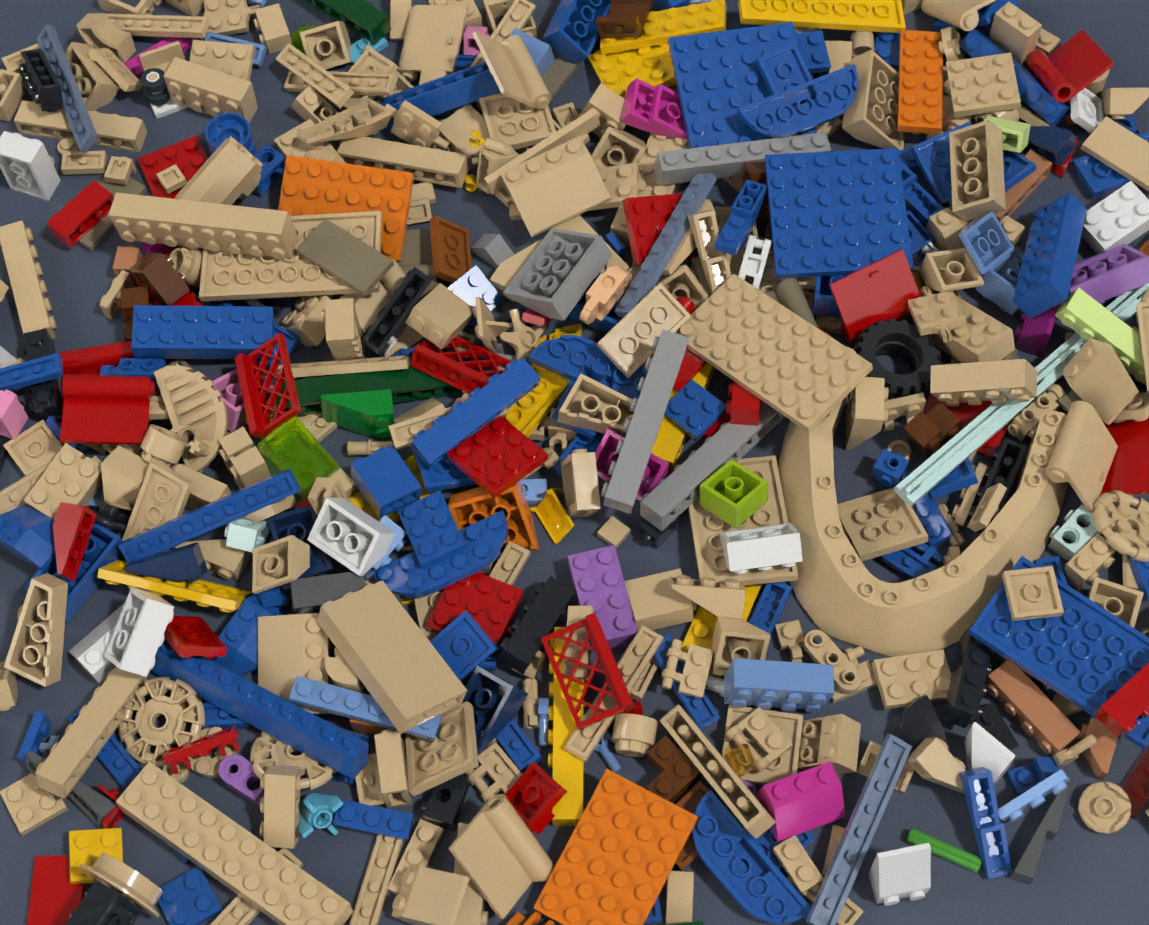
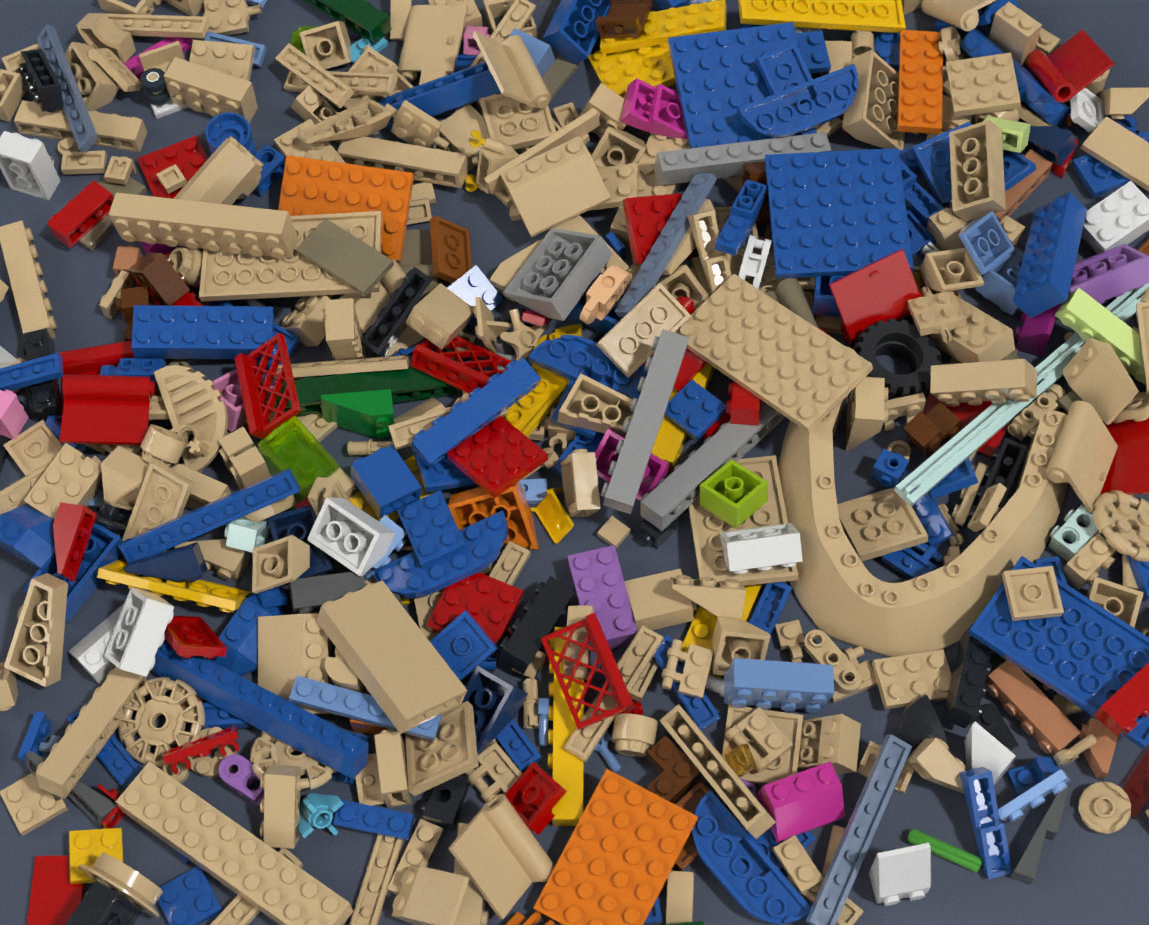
(273, 28): tan brick -> none
(492, 249): light grey slope -> none

